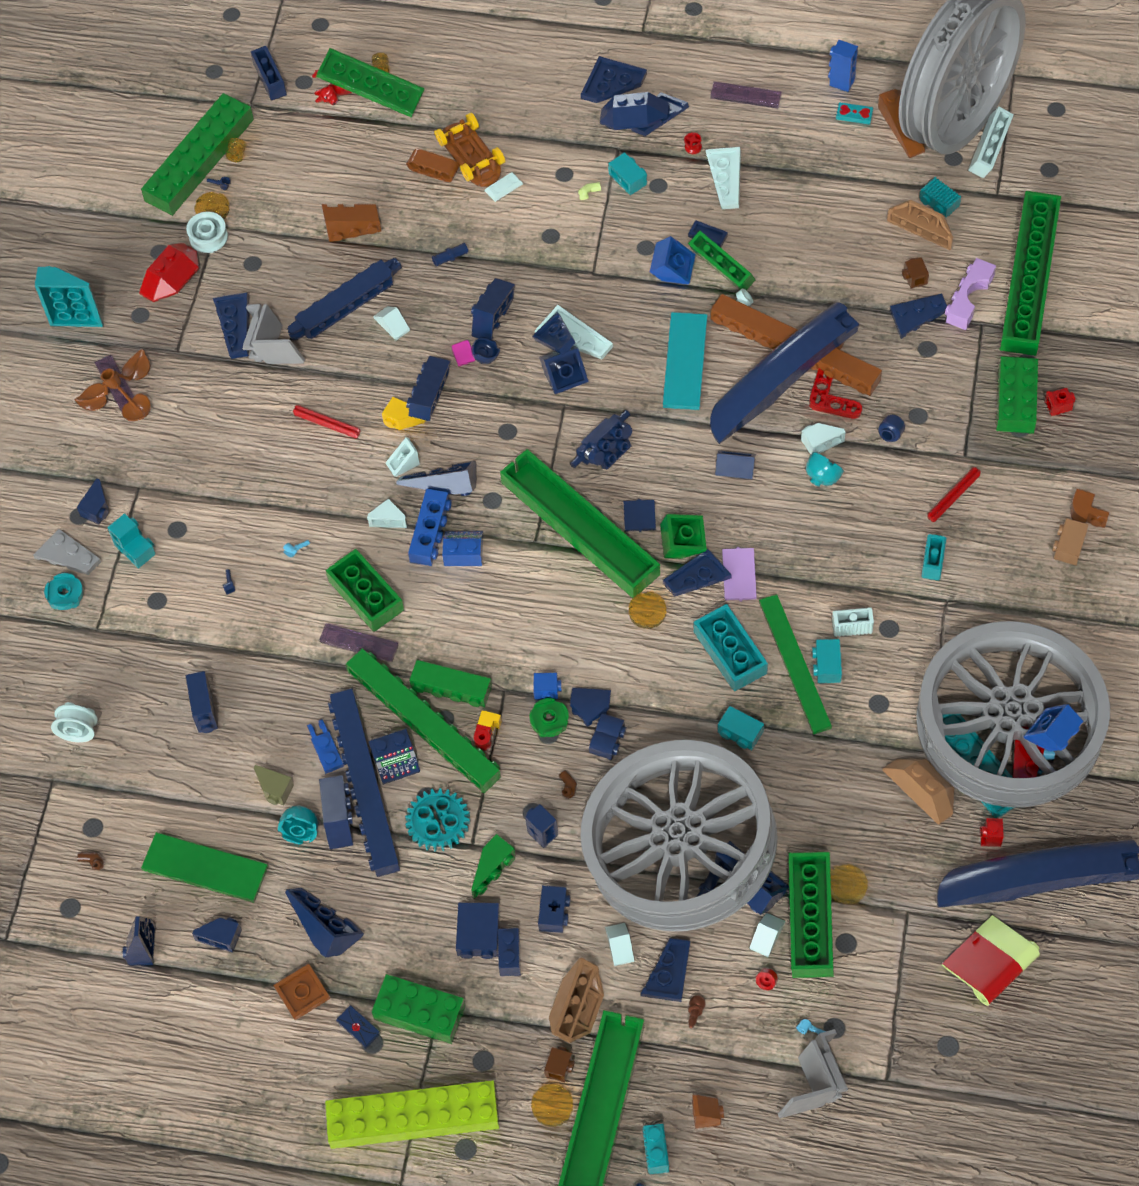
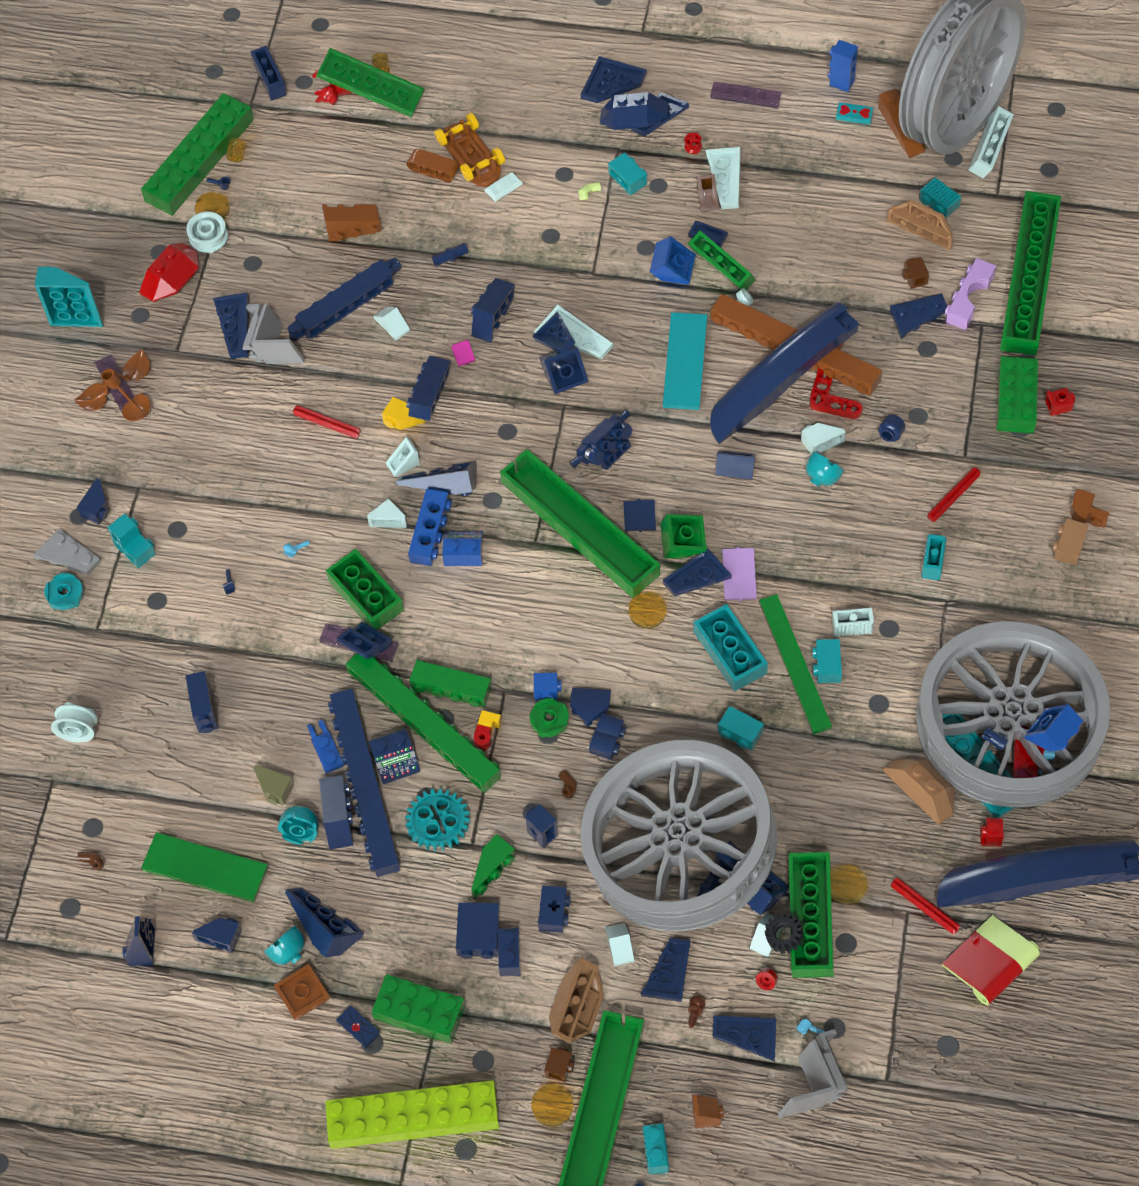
(287, 947): none -> teal cylinder
(365, 640): none -> dark blue slope
(484, 350): dark blue hair -> none
(707, 192): none -> slope
(747, 1033): none -> dark blue wing
(775, 925): none -> black tyre
(925, 906): none -> red axle
(995, 738): none -> dark blue pin

